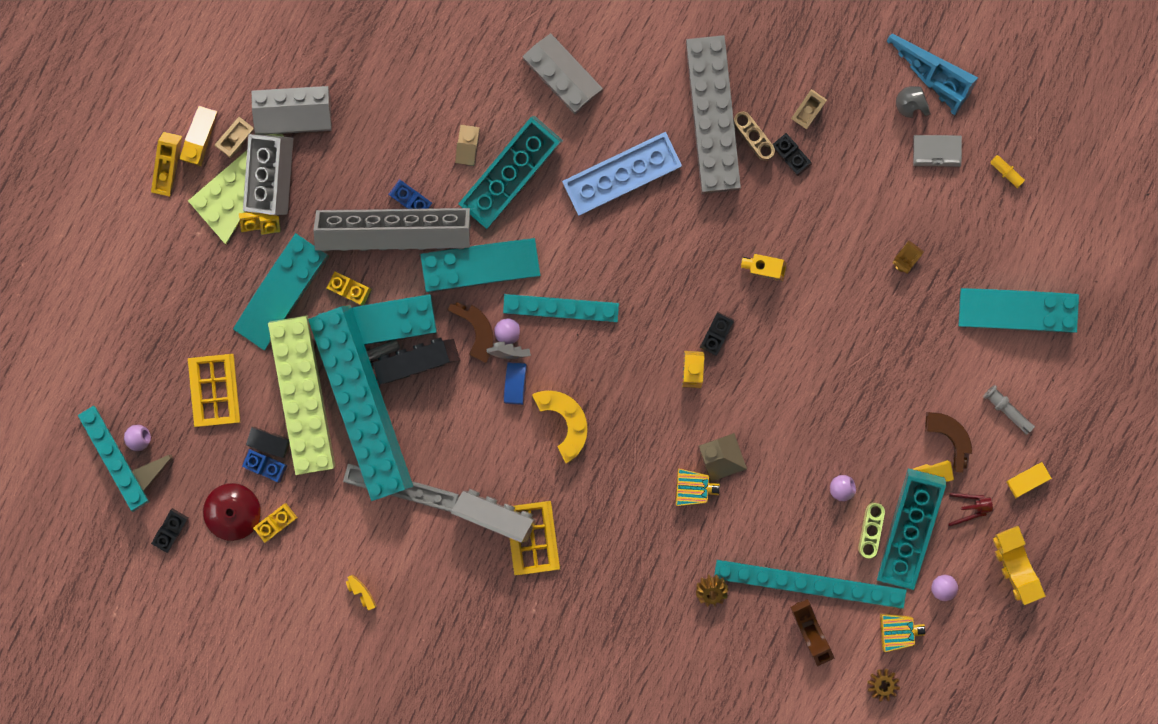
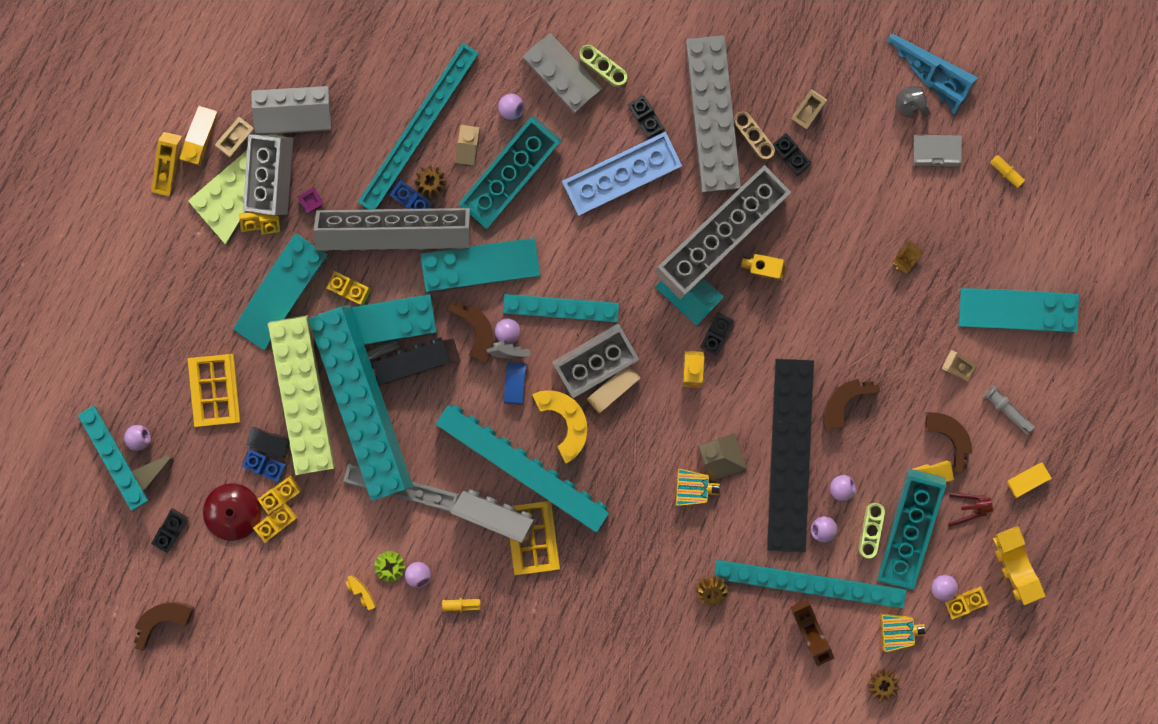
(169, 611): none -> reddish brown arch
(279, 495): none -> yellow slope
(310, 200): none -> magenta plate
(398, 569): none -> lime gear
(418, 127): none -> teal plate
(418, 575): none -> lavender piece
(423, 179): none -> pearl gold gear
(461, 605): none -> yellow axle
(511, 106): none -> lavender piece
(523, 468): none -> teal brick
(595, 360): none -> light grey slope
(610, 72): none -> yellowish green beam
(613, 389): none -> tan beam
(646, 117): none -> black slope
(695, 303): none -> teal slope
(722, 232): none -> light grey brick
(790, 455): none -> black plate
(824, 529): none -> lavender piece
(834, 408): none -> reddish brown arch
(959, 366): none -> tan slope
(966, 602): none -> yellow slope

